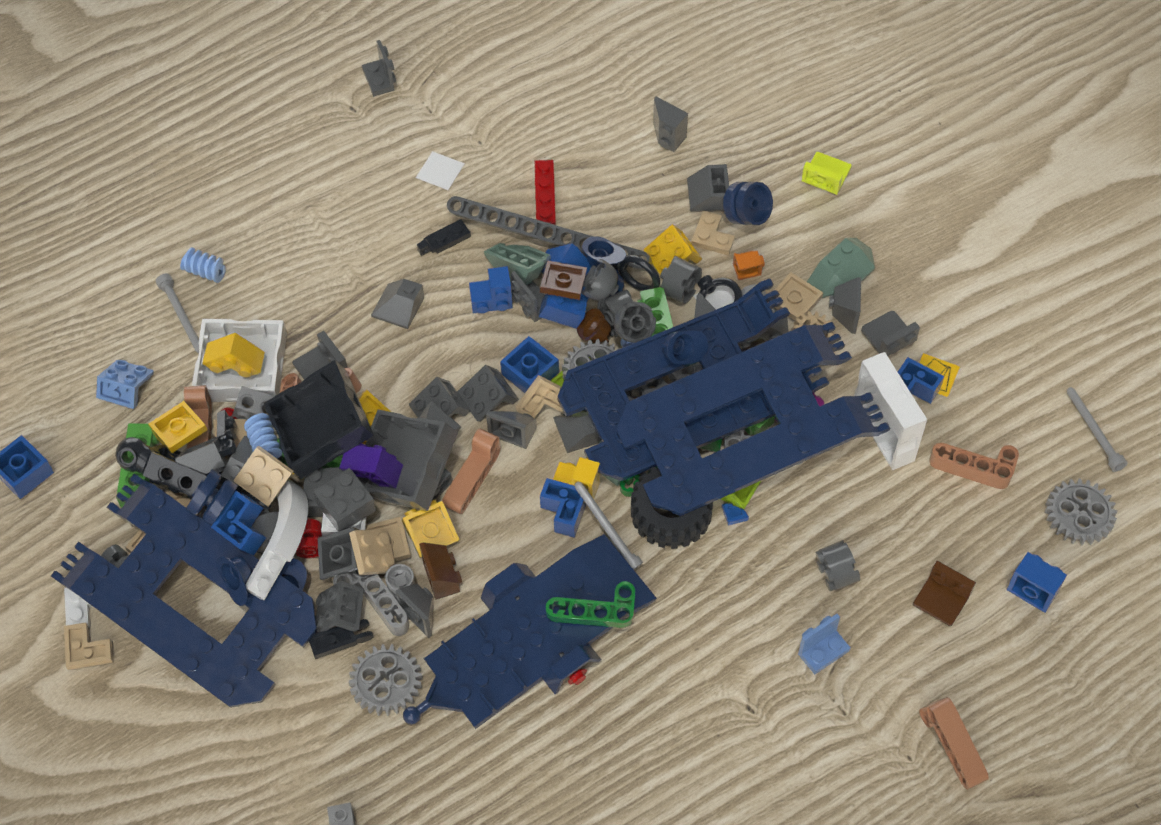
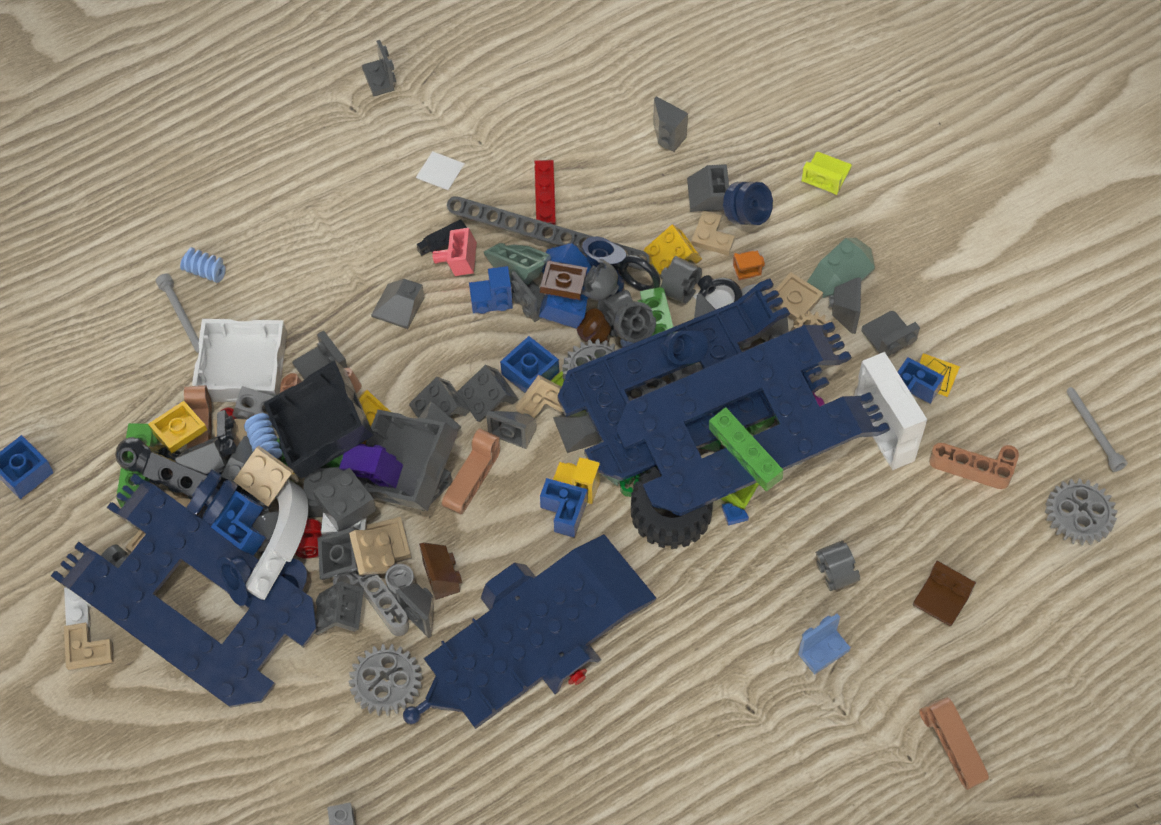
(121, 383): medium blue bracket -> none
(235, 354): yellow brick -> none
(338, 639): black hinge -> none
(430, 526): yellow plate -> none
(460, 252): none -> coral brick
(591, 606): green beam -> none
(633, 560): light grey piece -> none
(746, 449): none -> bright green brick
(1036, 582): blue brick -> none

